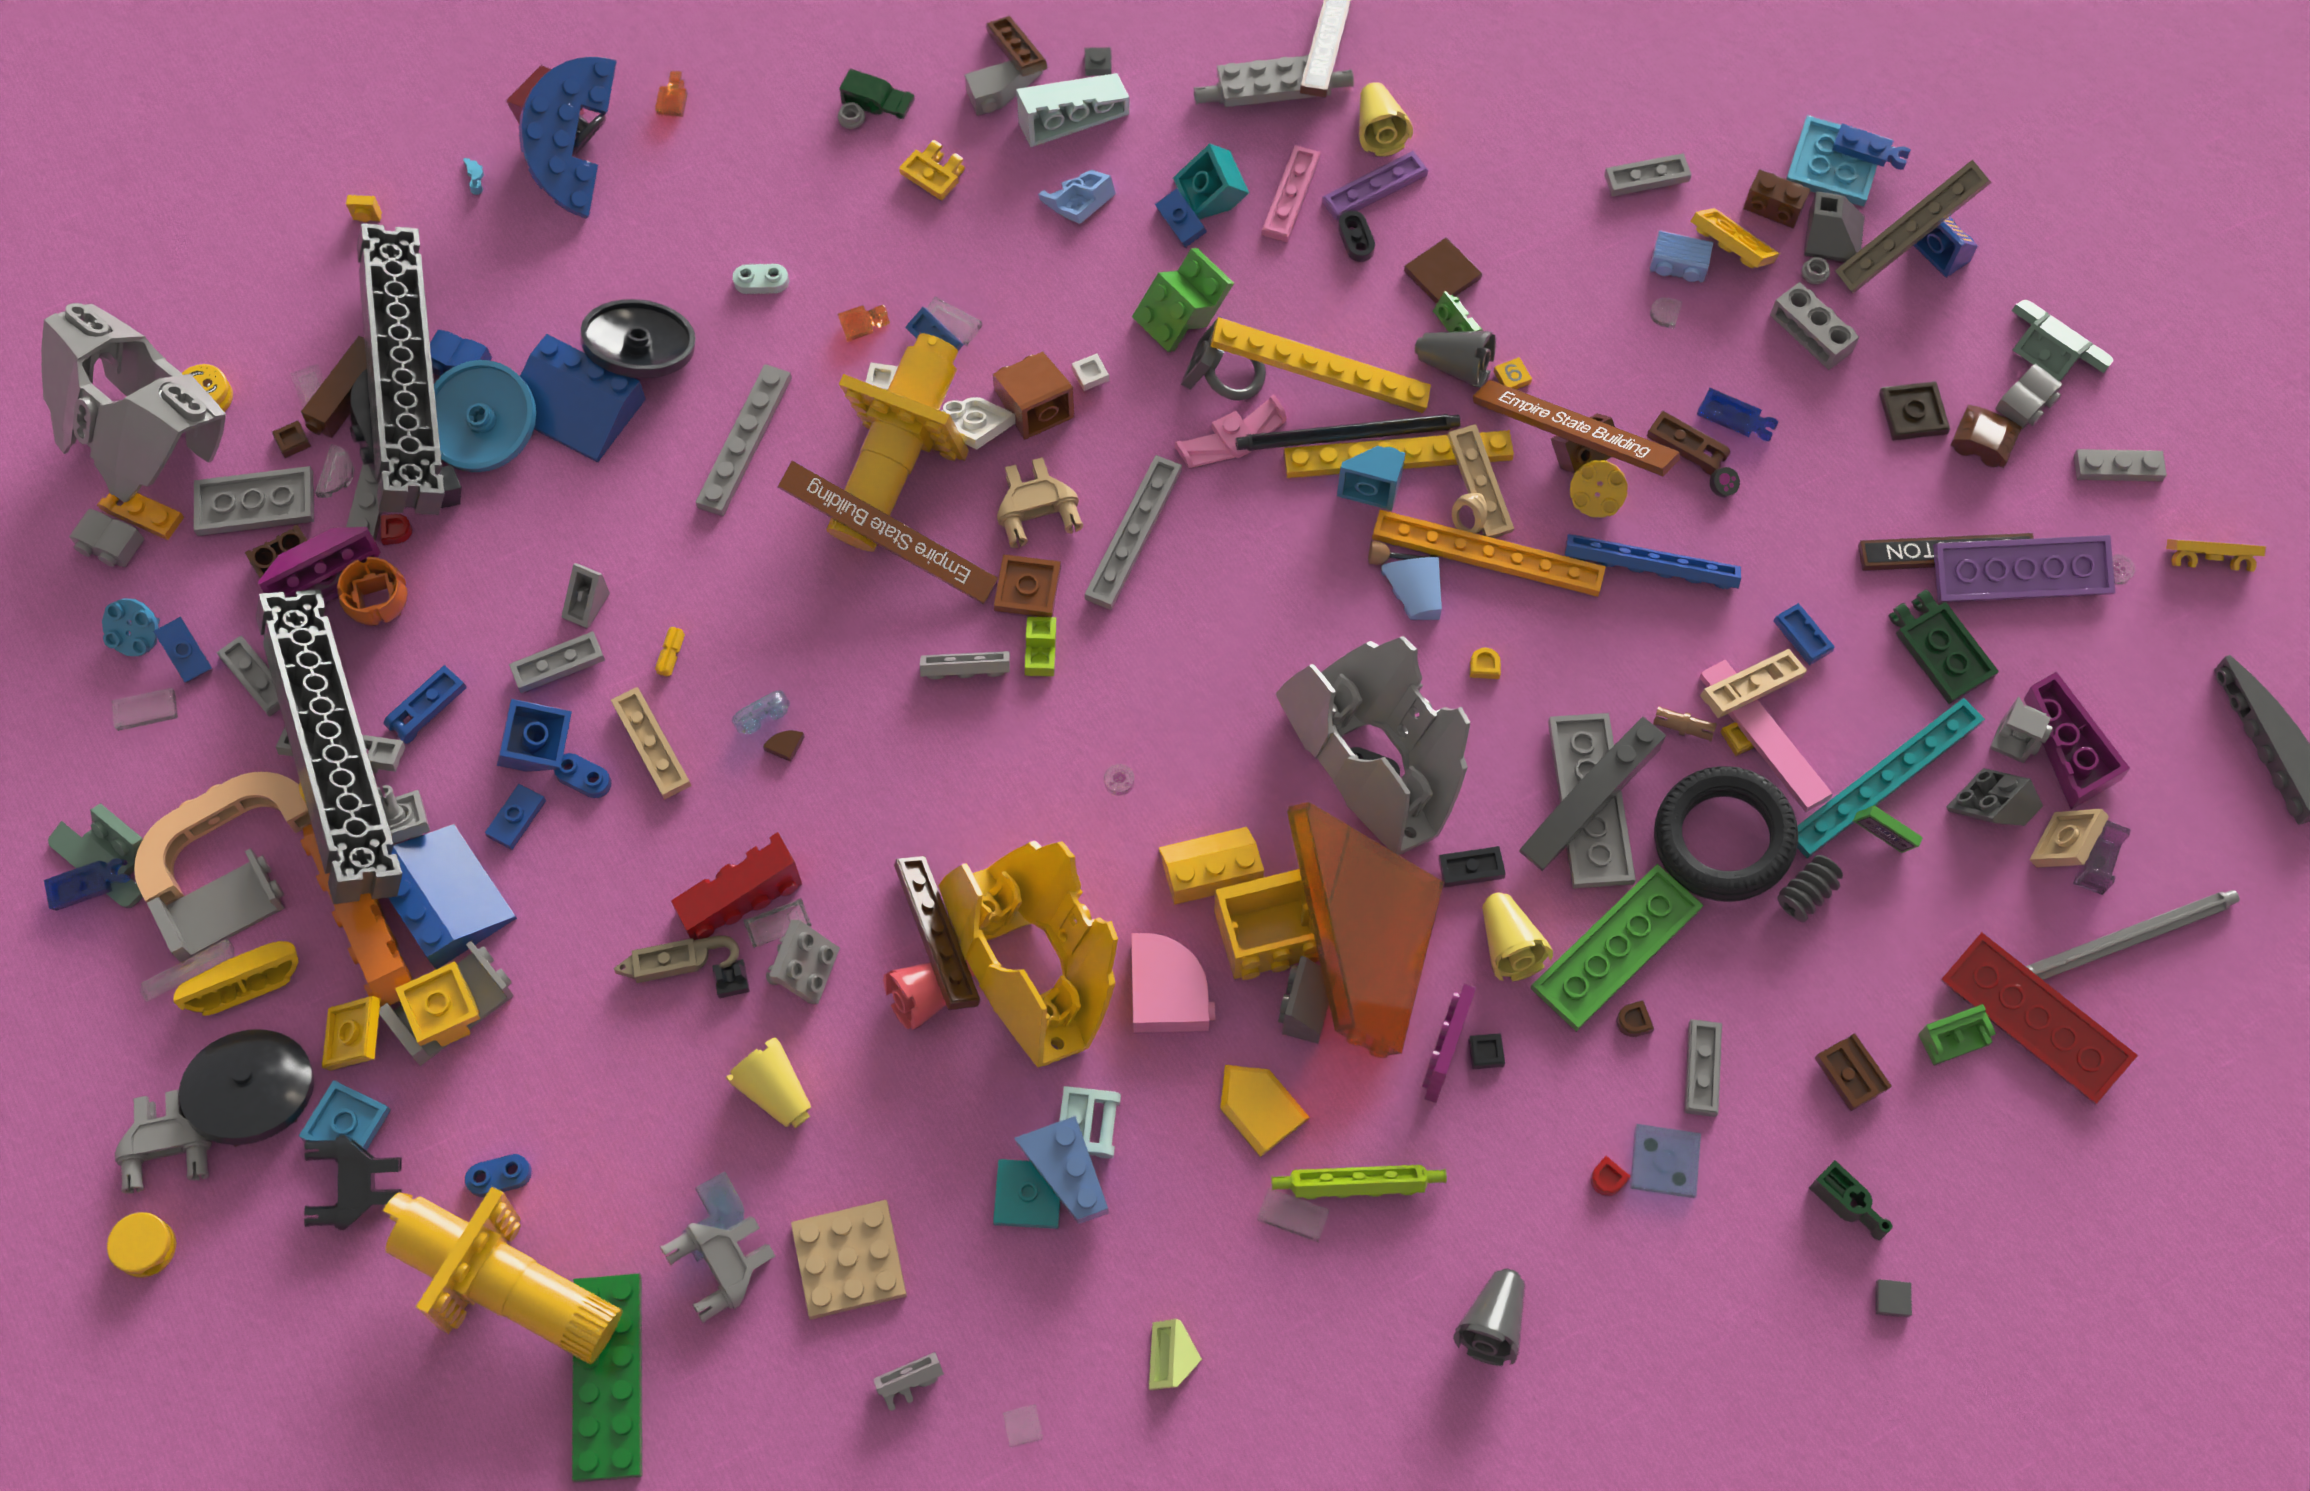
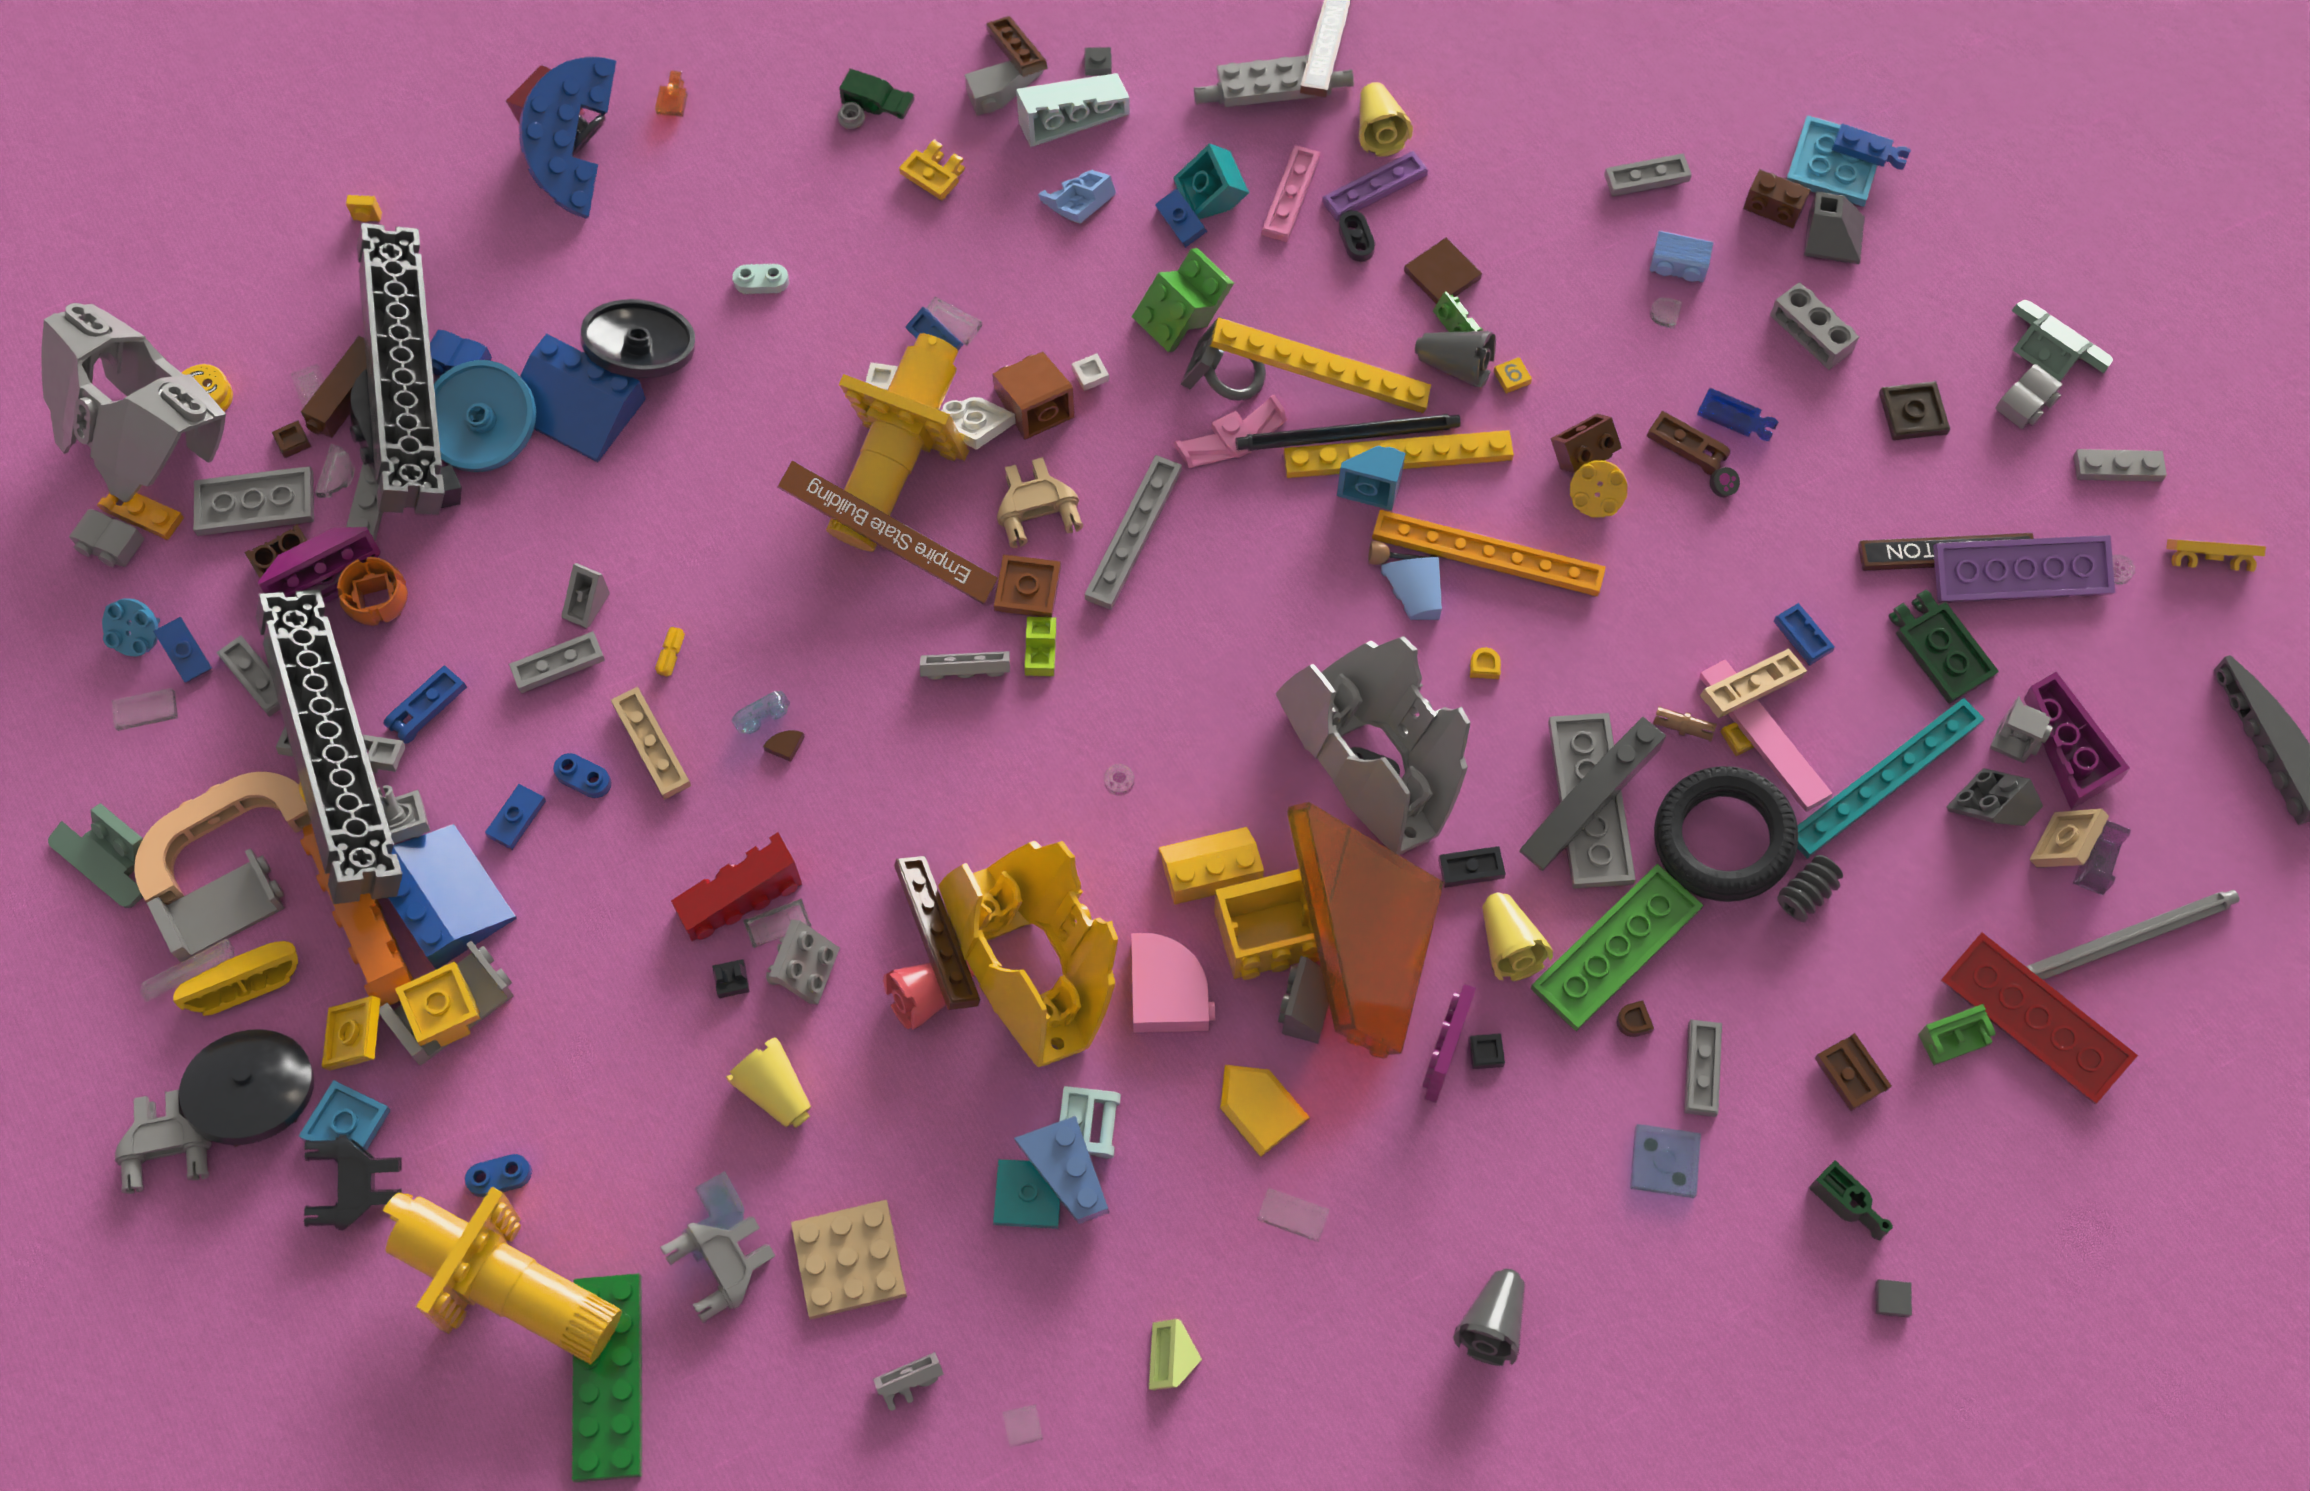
(83, 883): clear blue plate -> none
(141, 1244): yellow head -> none
(395, 529): red tile -> none
(476, 173): medium azure piece -> none
(533, 737): blue slope -> none
(675, 958): dark tan plate -> none
(743, 440): light grey plate -> none
(859, 322): clear orange plate -> none
(1358, 1181): lime plate -> none
(1476, 502): tan piece -> none
(1480, 478): tan plate -> none
(1577, 428): dark orange tile -> none
(1608, 1177): red tile -> none
(1659, 562): blue plate -> none
(1734, 238): yellow plate -> none
(1818, 265): light grey plate -> none
(1888, 829): tile -> none
(1913, 226): dark tan plate -> none
(1947, 247): blue slope -> none
(1986, 435): reddish brown slope -> none

